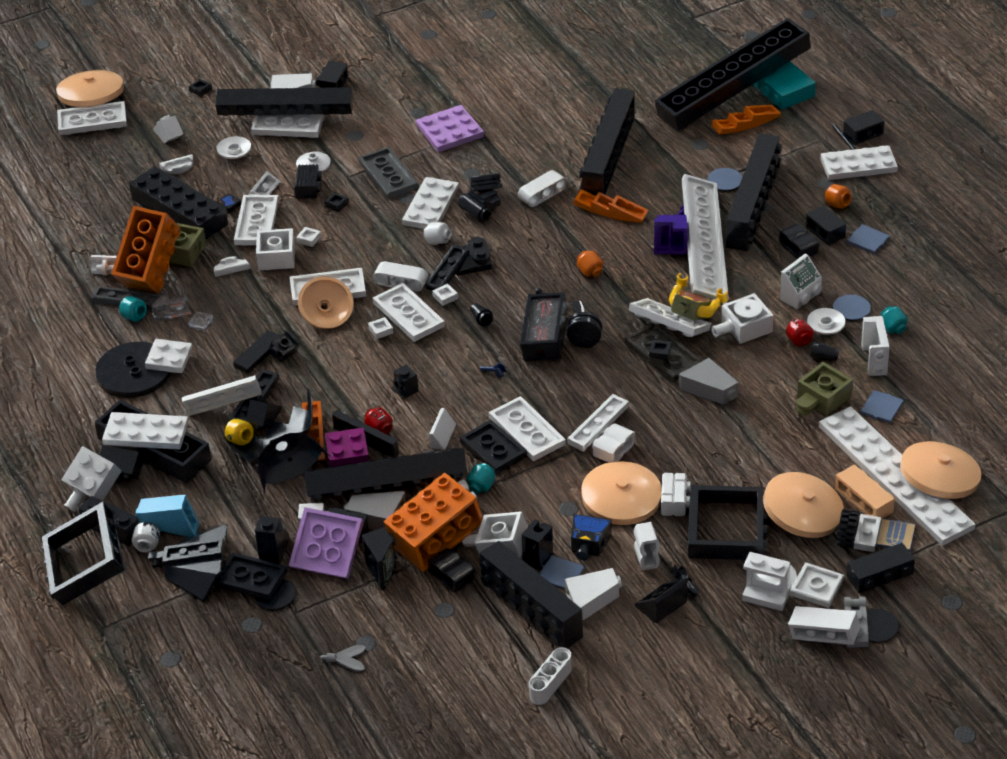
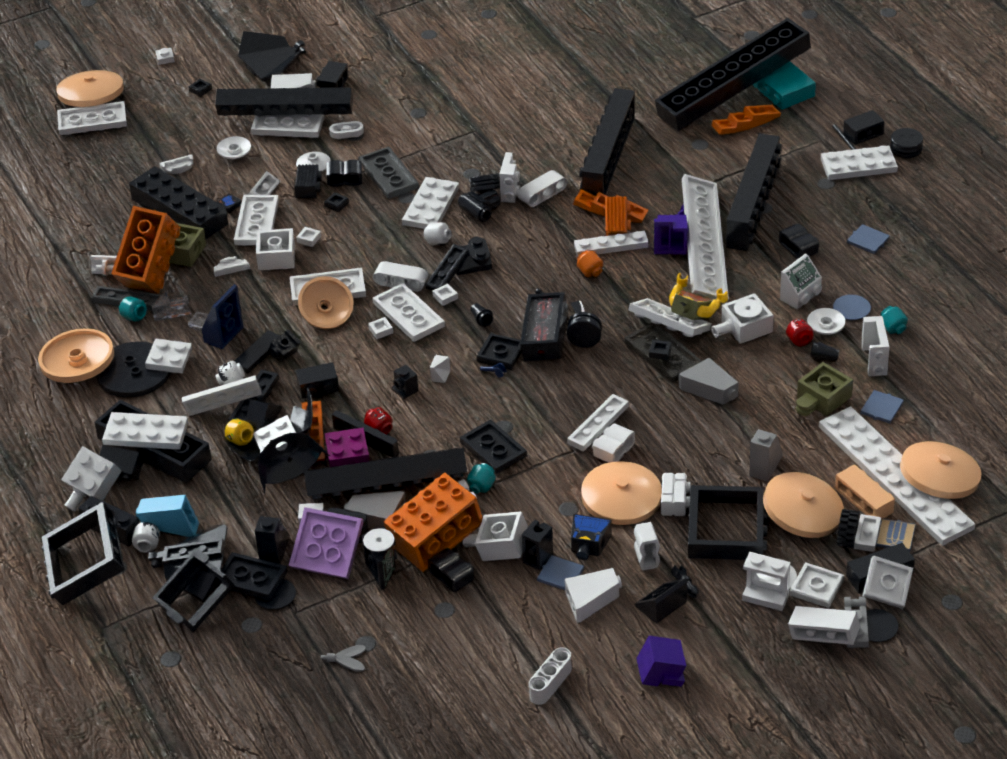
(76, 355): none -> light nougat dish
(164, 56): none -> white plate
(168, 129): white slope -> none
(182, 578): none -> black piece
(223, 320): none -> dark blue slope
(229, 373): none -> white head
(267, 53): none -> black panel
(272, 431): none -> white plate
(318, 379): none -> black brick
(344, 173): none -> black brick
(346, 129): none -> white plate
(378, 540): none -> white piece
(440, 368): none -> white slope
(442, 430): white slope -> none
(449, 128): lavender plate -> none
(500, 350): none -> black tile
(508, 179): none -> white plate
(527, 428): white plate -> none
(531, 595): black brick -> none
(612, 243): none -> white plate
(616, 215): none -> orange brick
(661, 662): none -> dark purple plate
(725, 178): sand blue piece -> none
(764, 455): none -> light grey slope
(826, 225): black brick -> none
(838, 196): orange head -> none
(887, 582): none -> white tile
(906, 143): none -> black head

